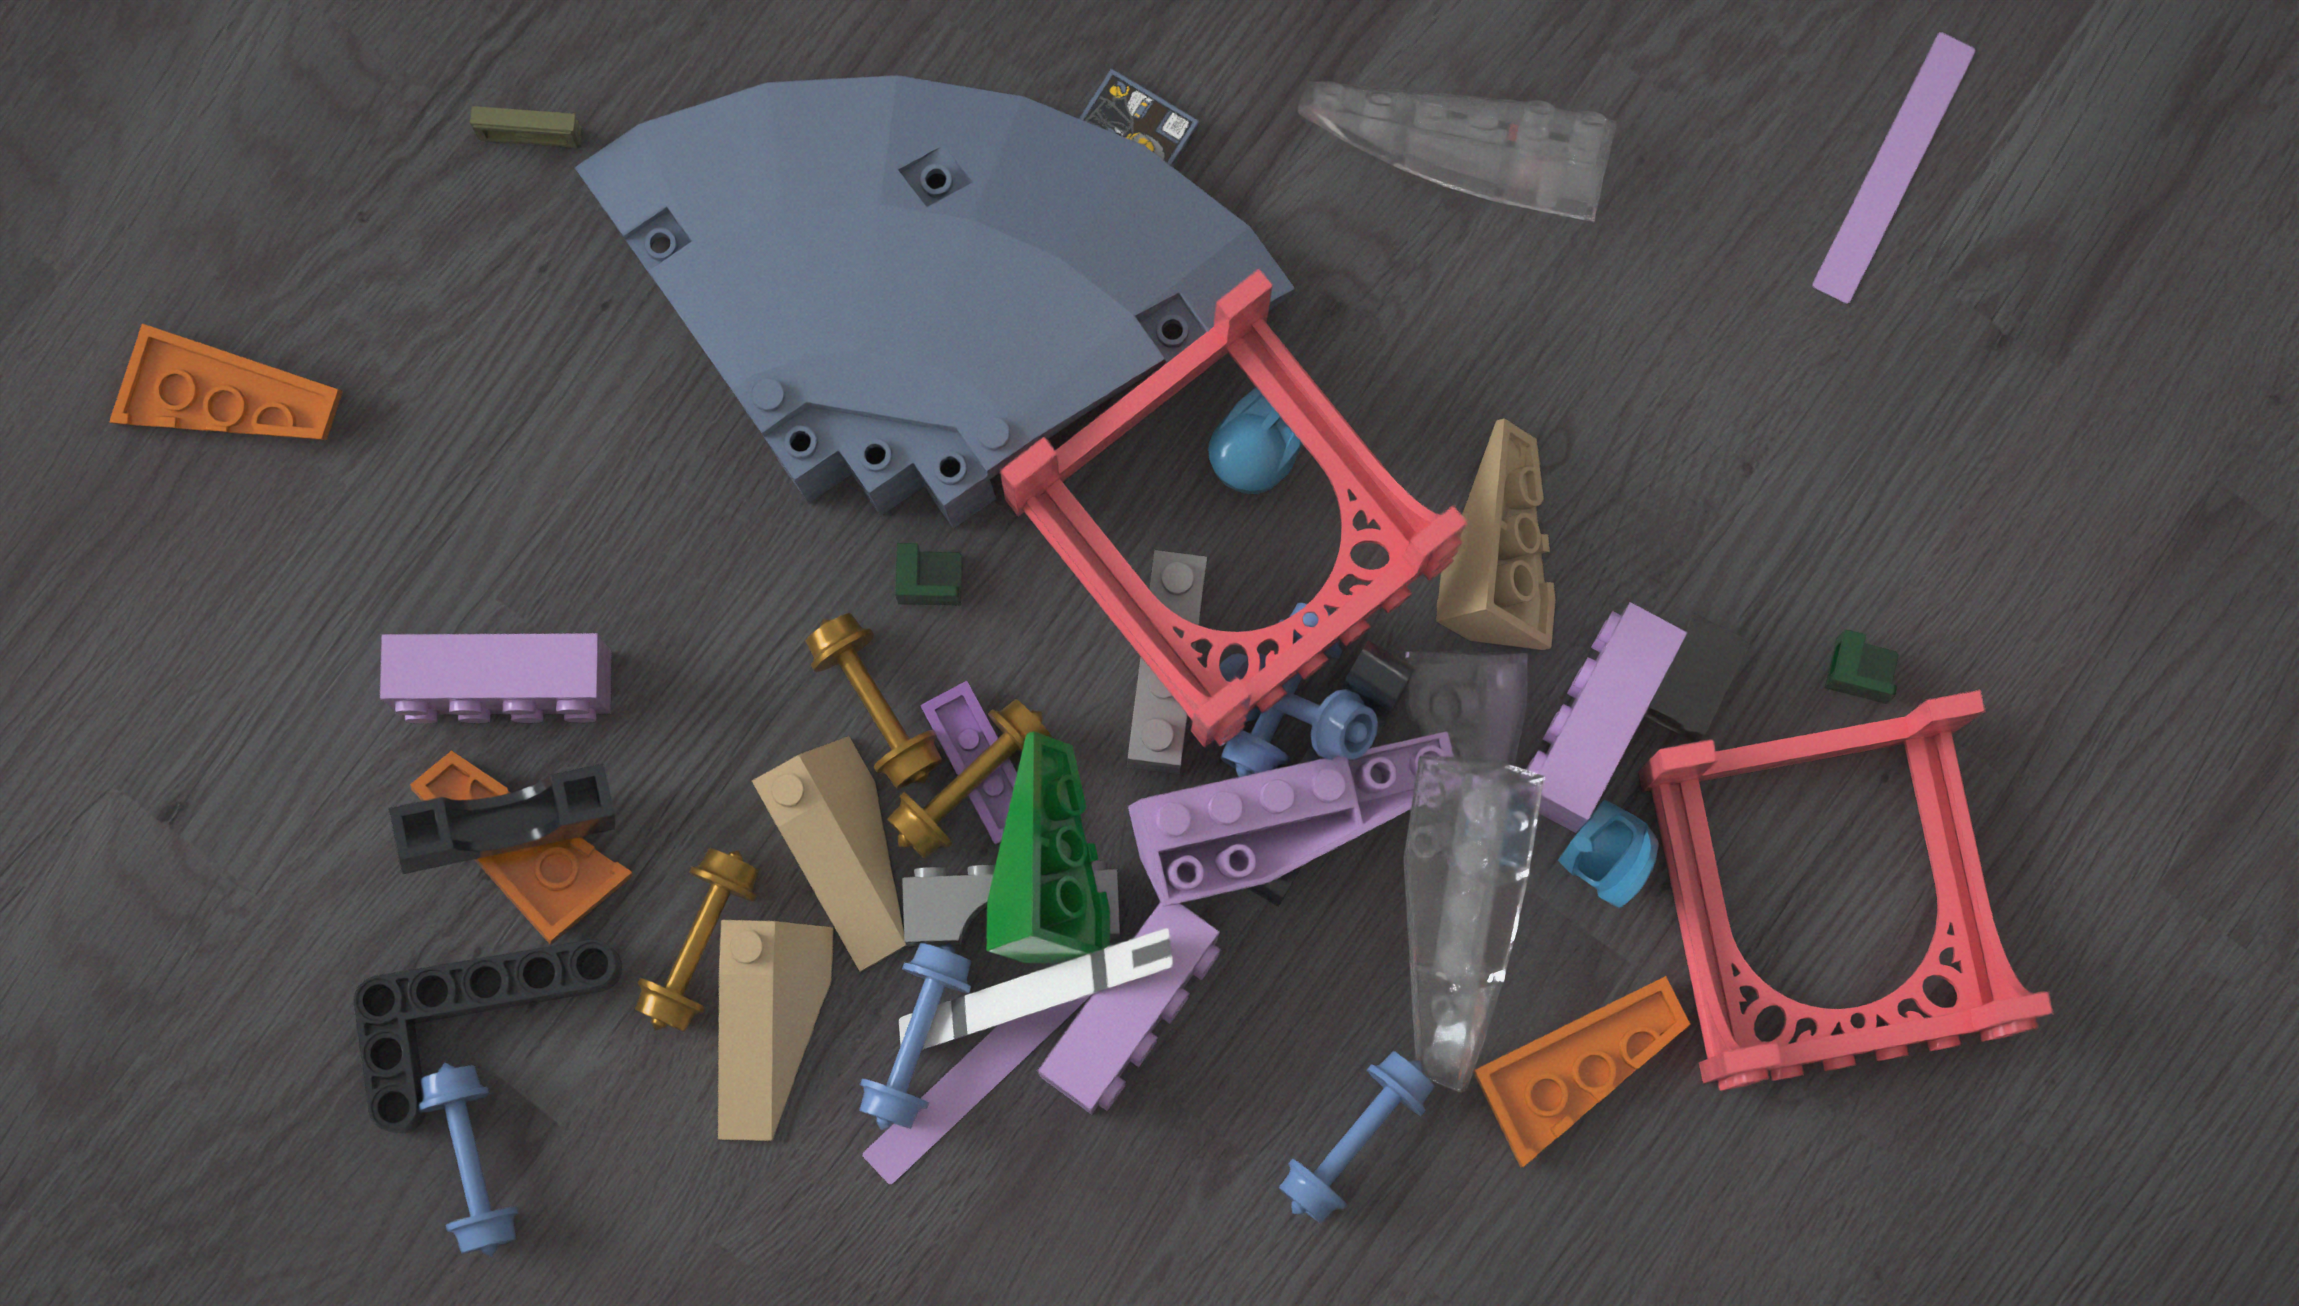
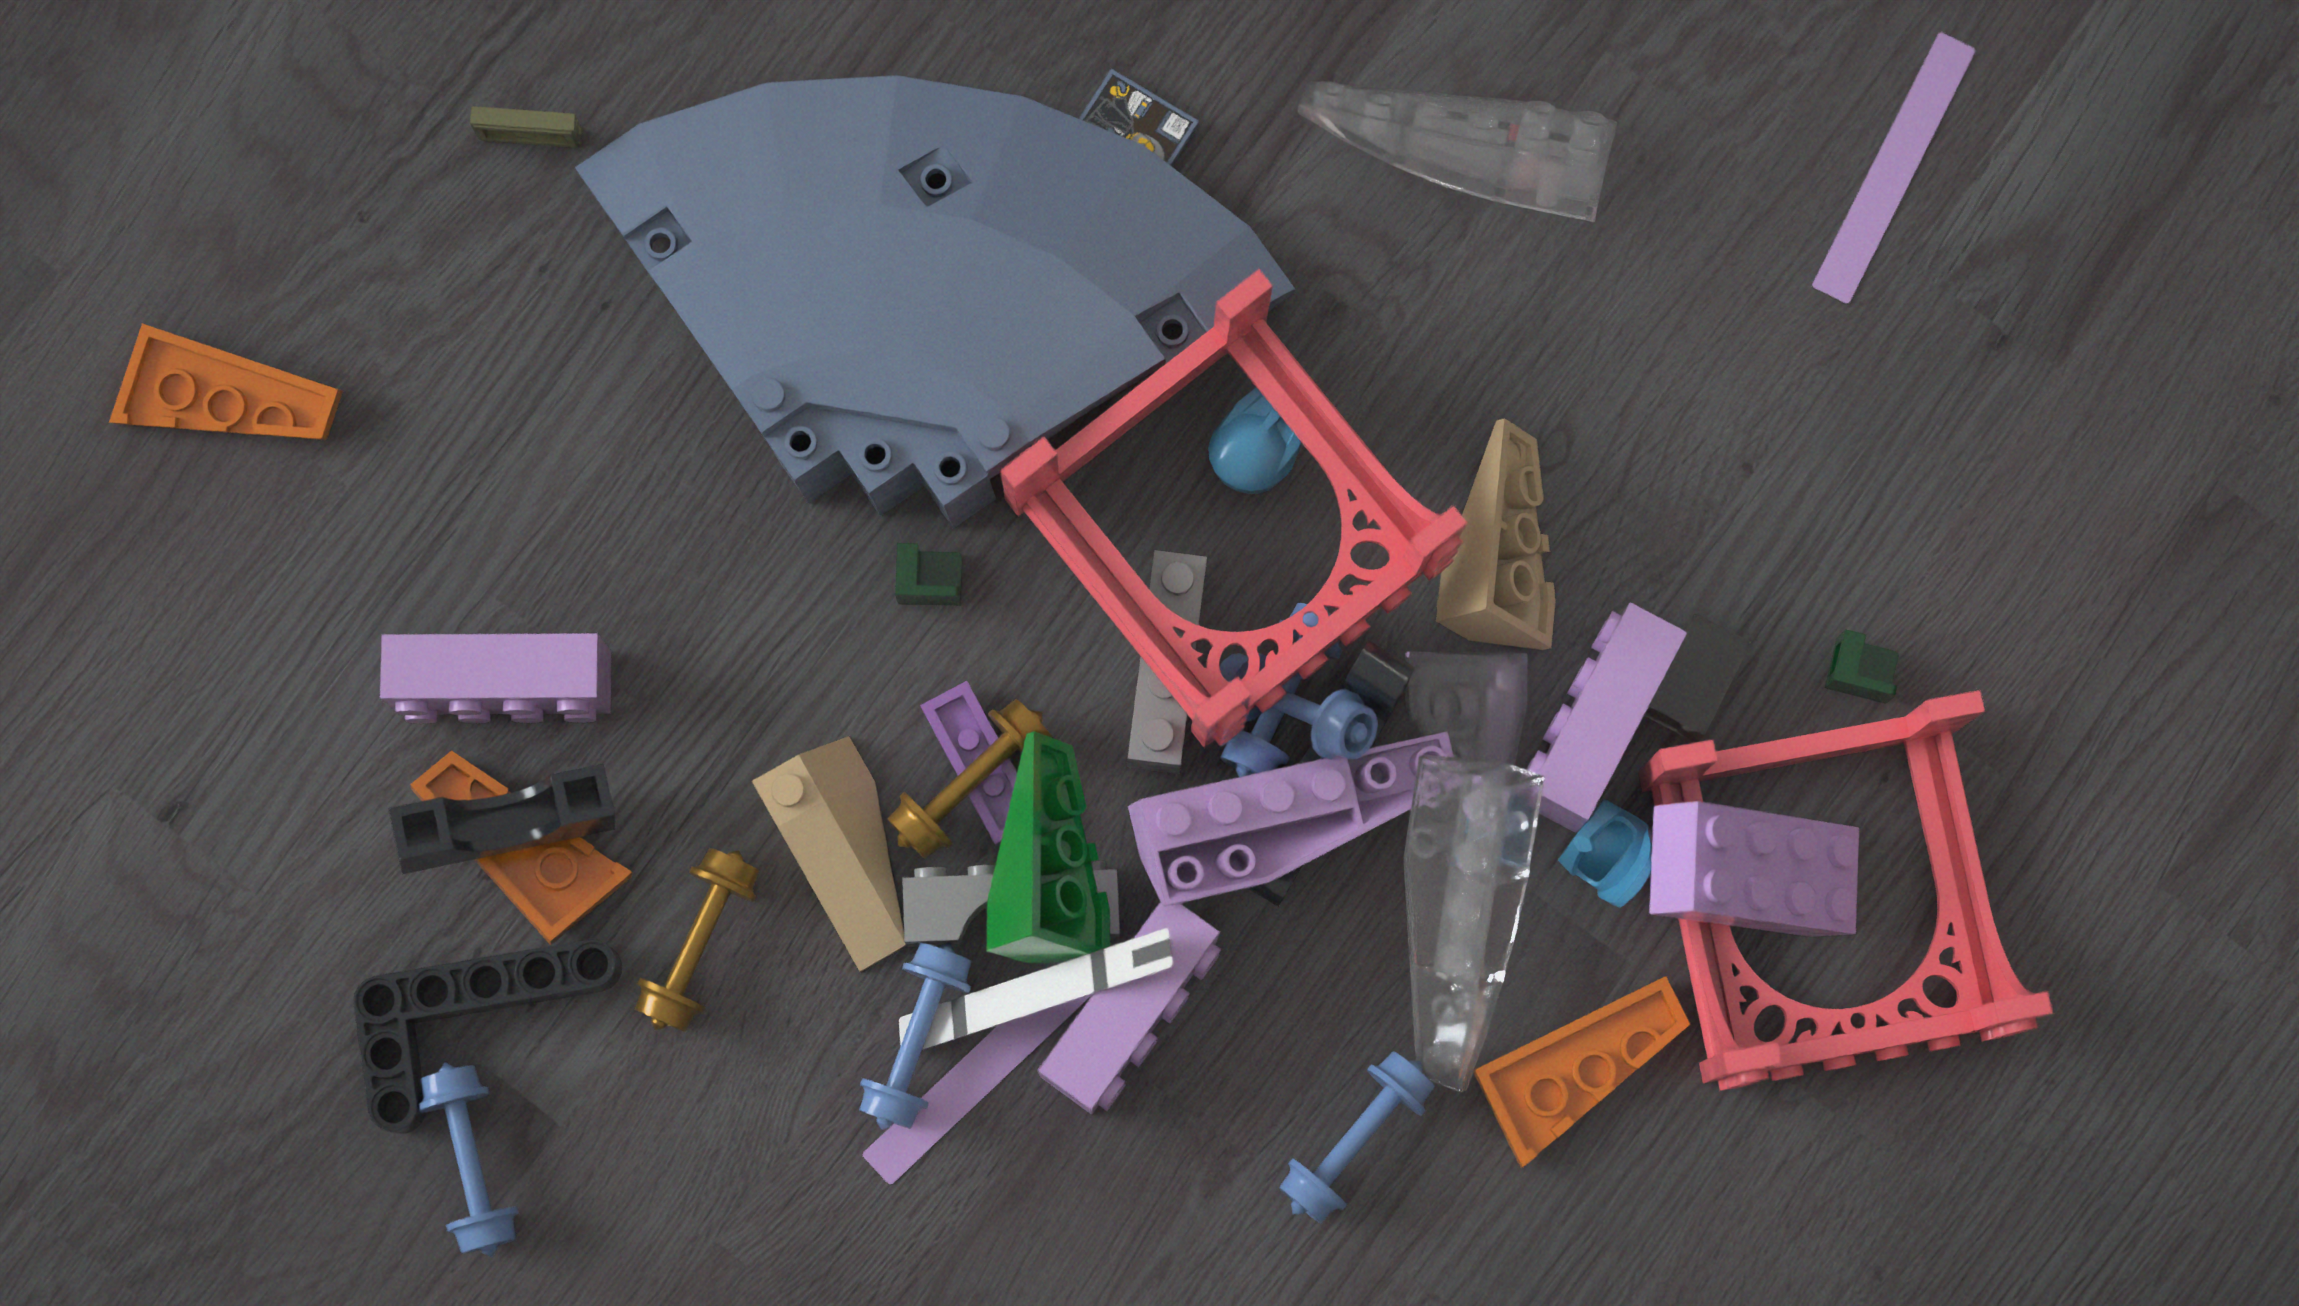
(768, 1005): tan wedge -> none
(838, 643): pearl gold piece -> none
(1754, 869): none -> lavender brick

